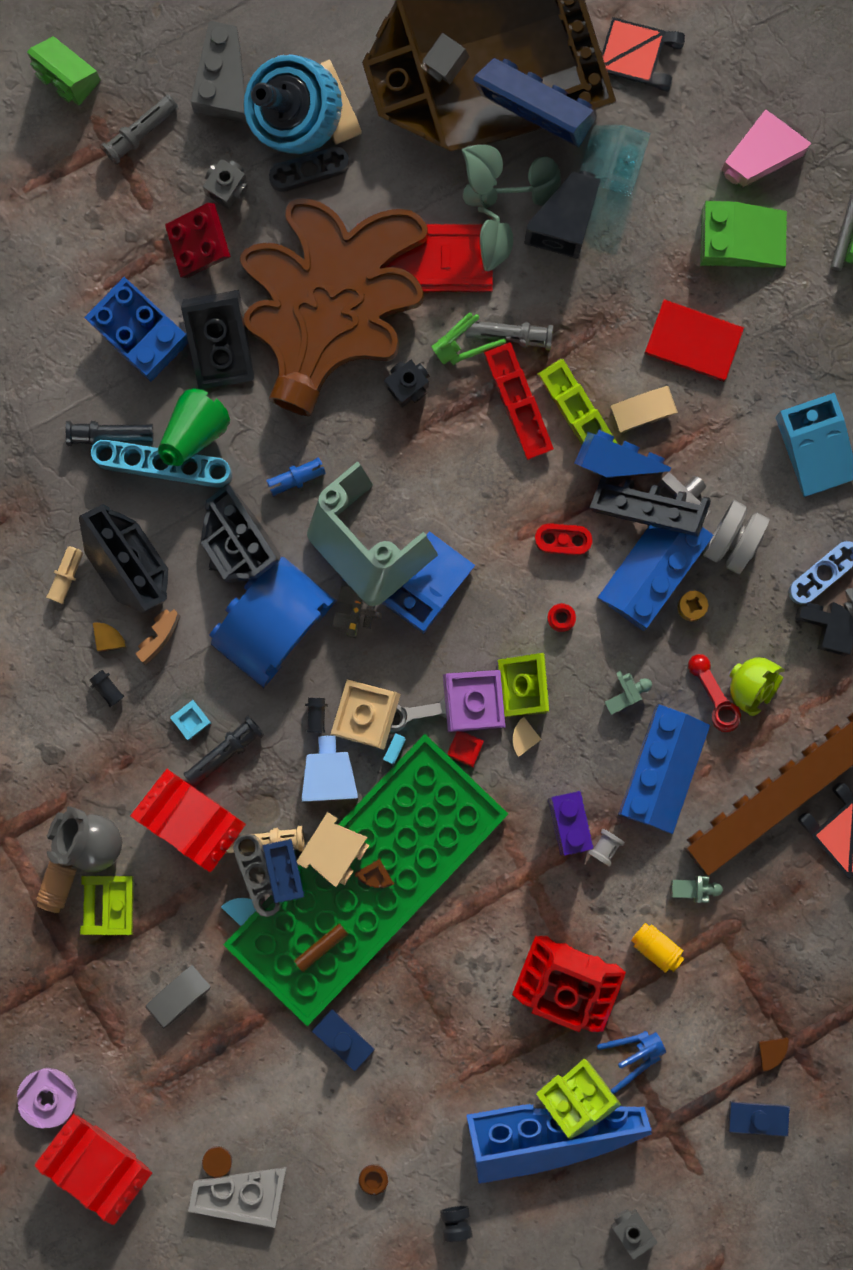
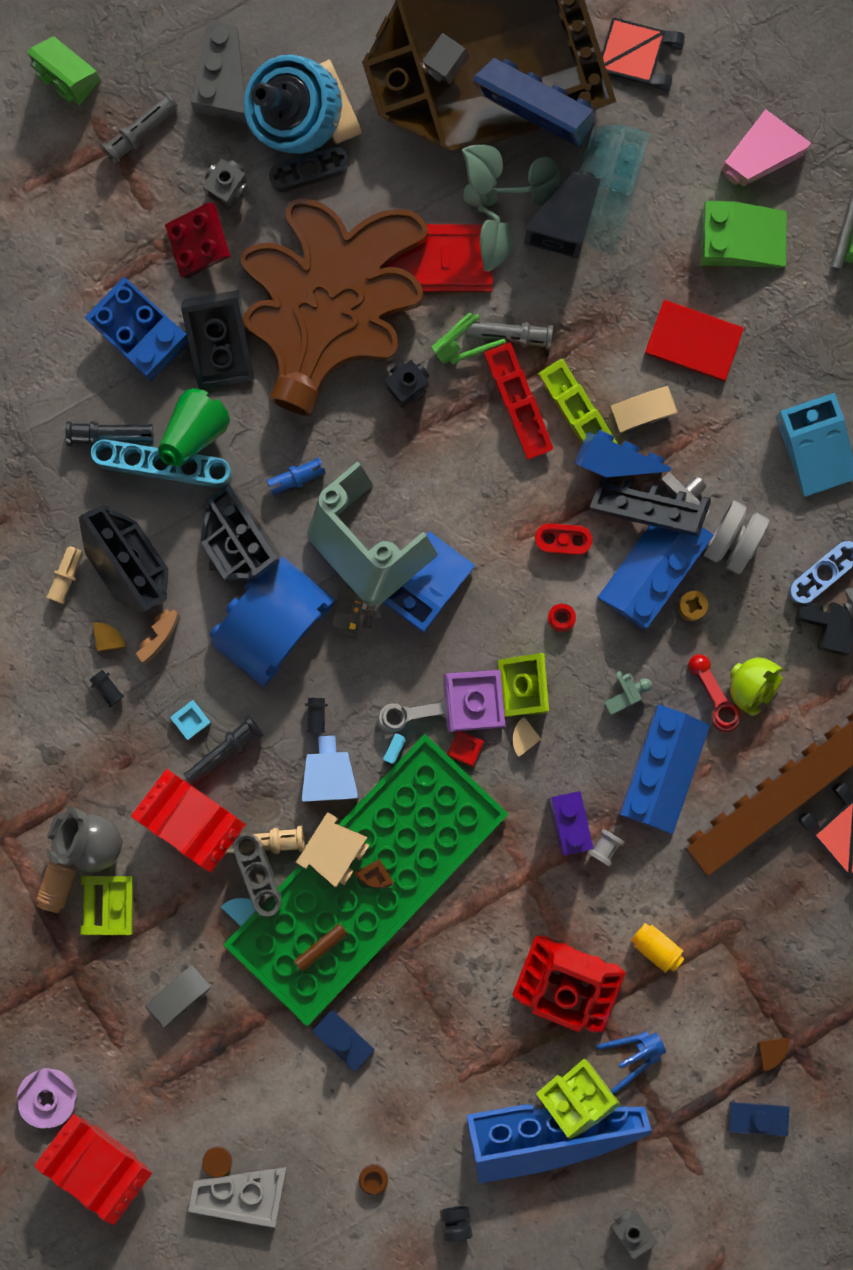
(283, 871): dark blue tile -> none
(365, 714): tan tile -> none
(697, 889): sand green piece -> none

